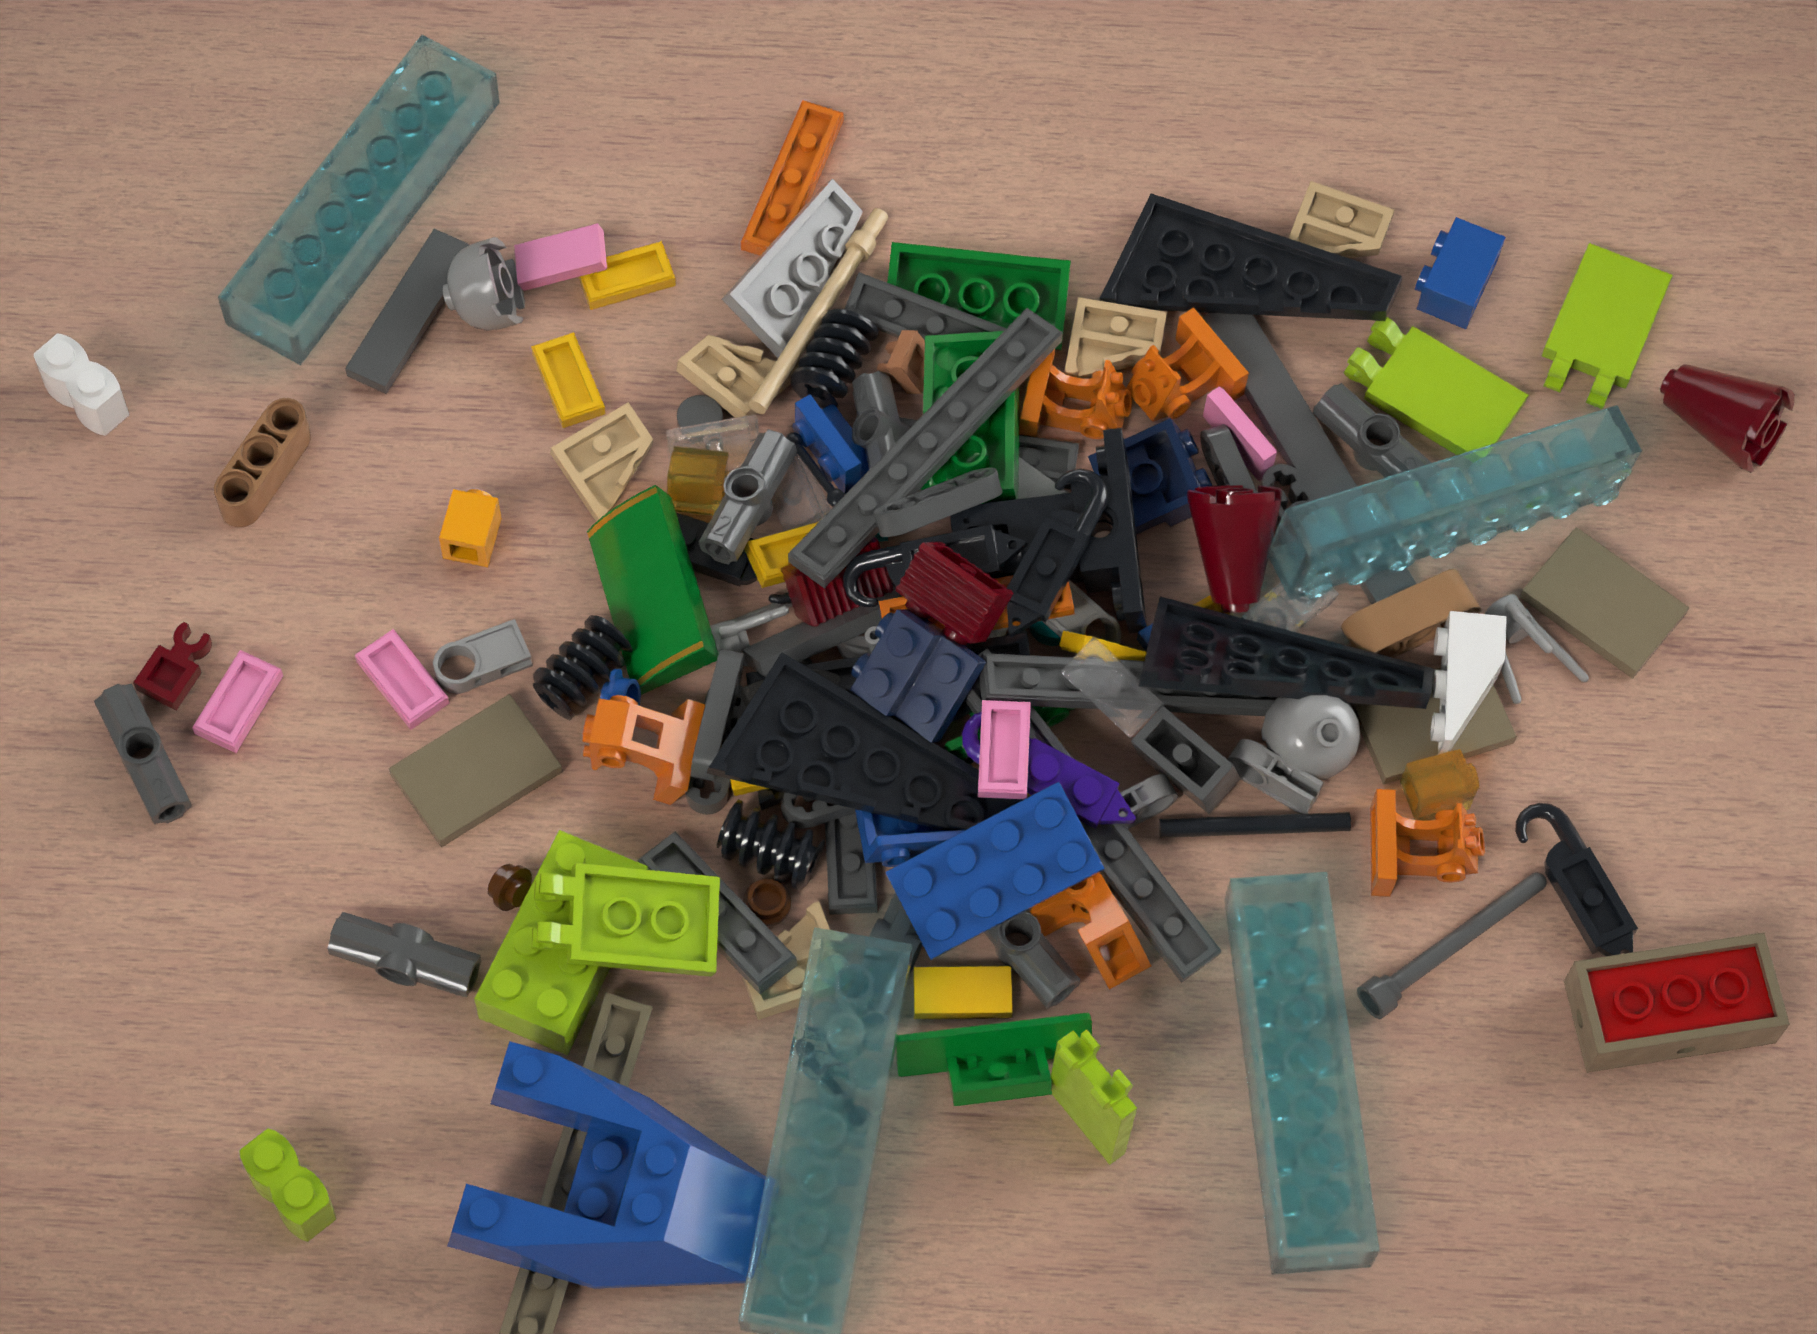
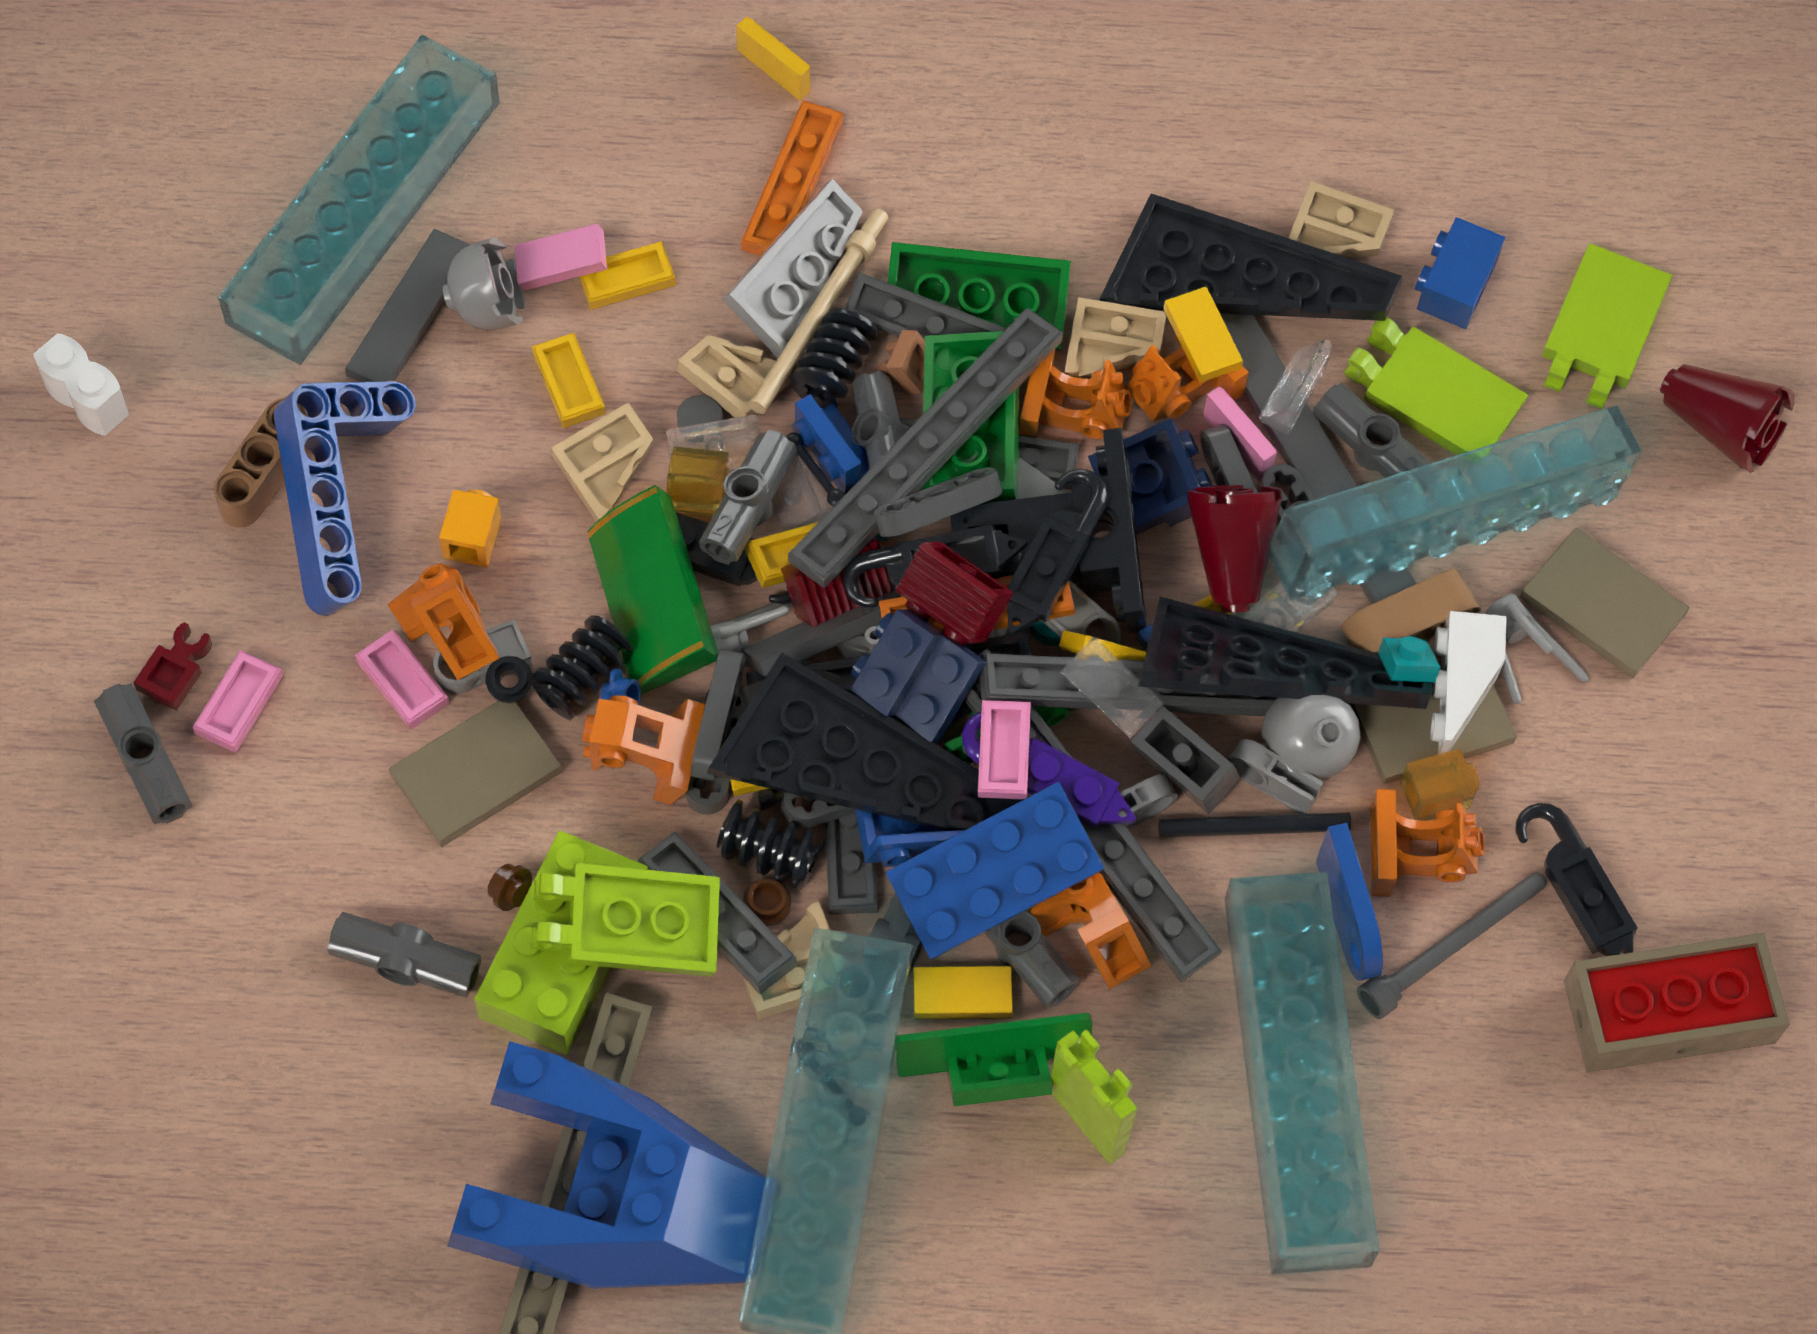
(291, 1187): lime brick -> none
(326, 478): none -> blue beam
(445, 600): none -> orange tile
(505, 666): none -> black plate
(773, 57): none -> yellow tile
(1203, 334): none -> yellow tile
(1296, 386): none -> clear slope
(1351, 904): none -> blue tile
(1409, 659): none -> teal plate

